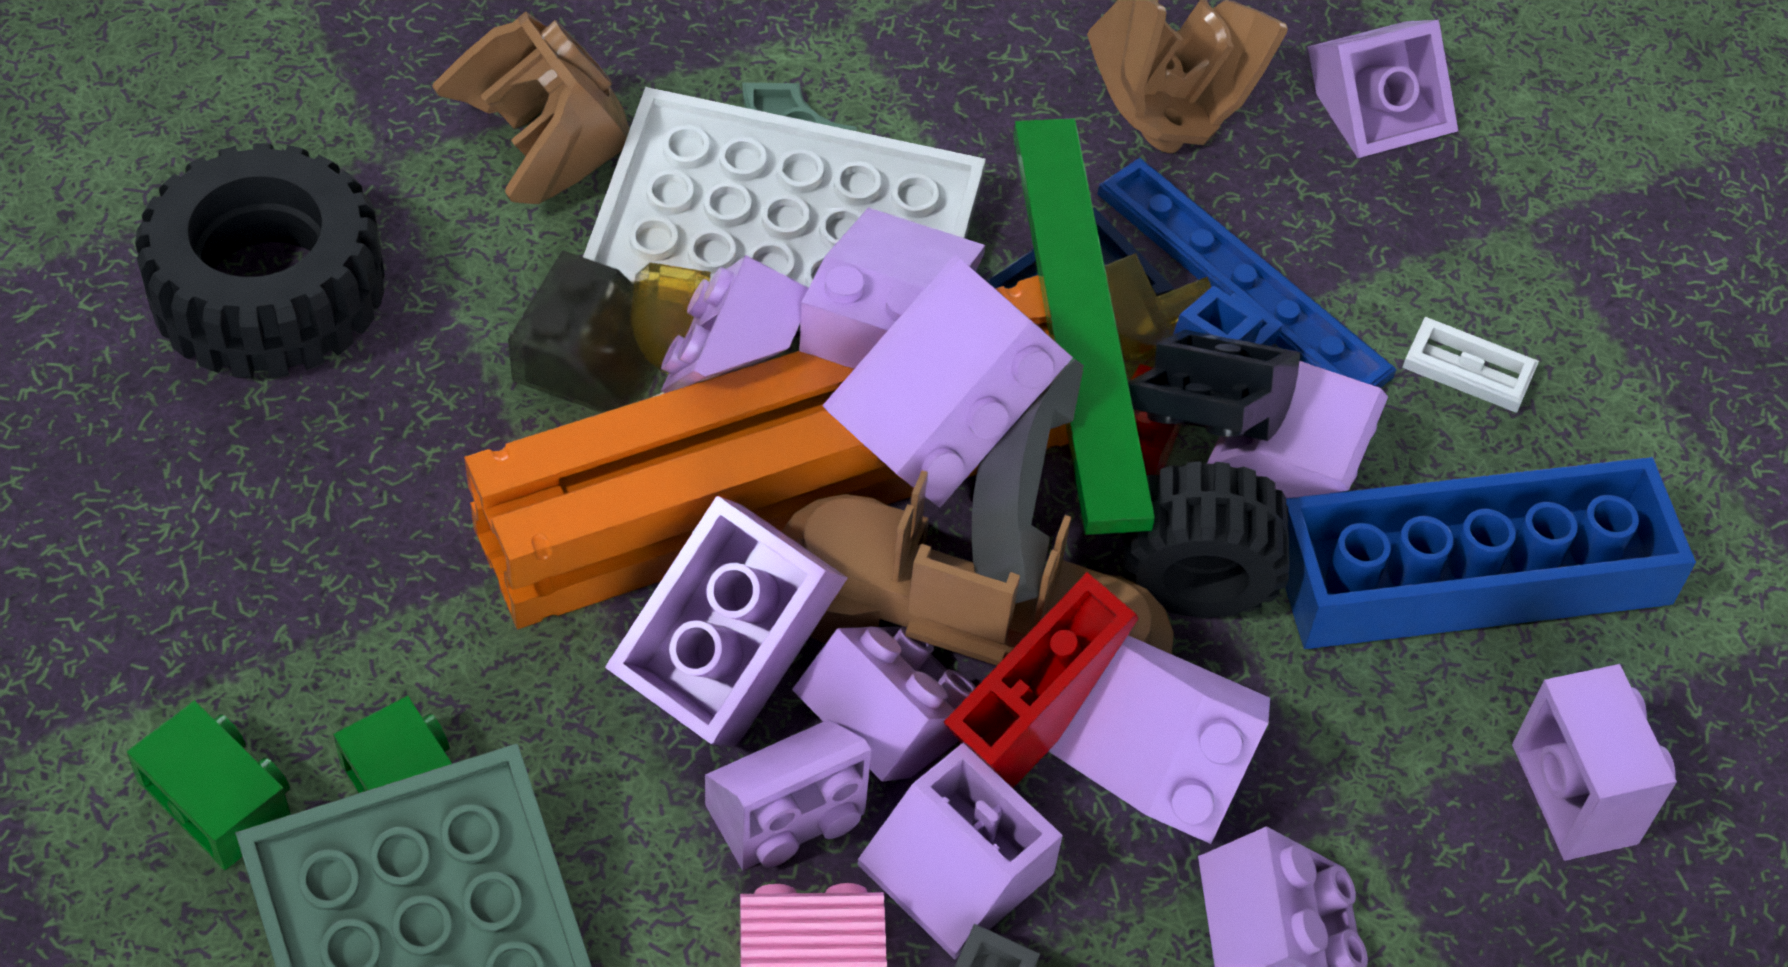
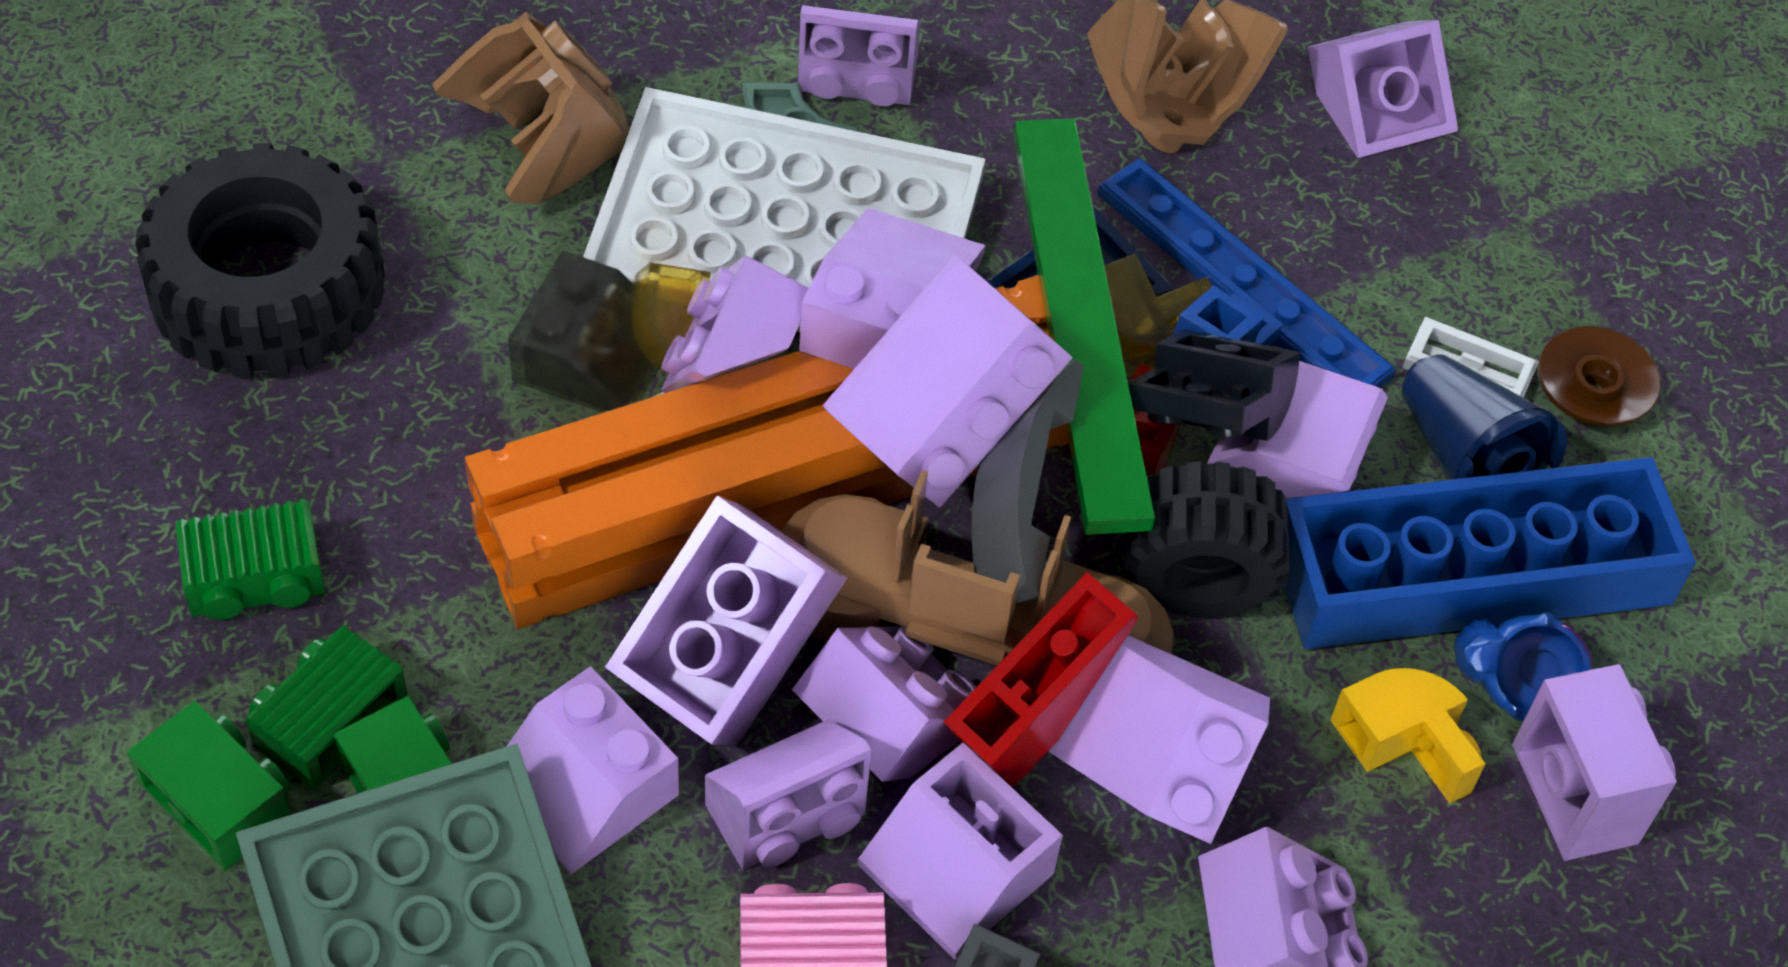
(249, 559): none -> green brick
(329, 690): none -> green brick
(593, 768): none -> lavender slope
(857, 55): none -> lavender slope
(1414, 713): none -> yellow brick
(1479, 424): none -> dark blue cone
(1518, 657): none -> blue hair
(1602, 357): none -> reddish brown dish

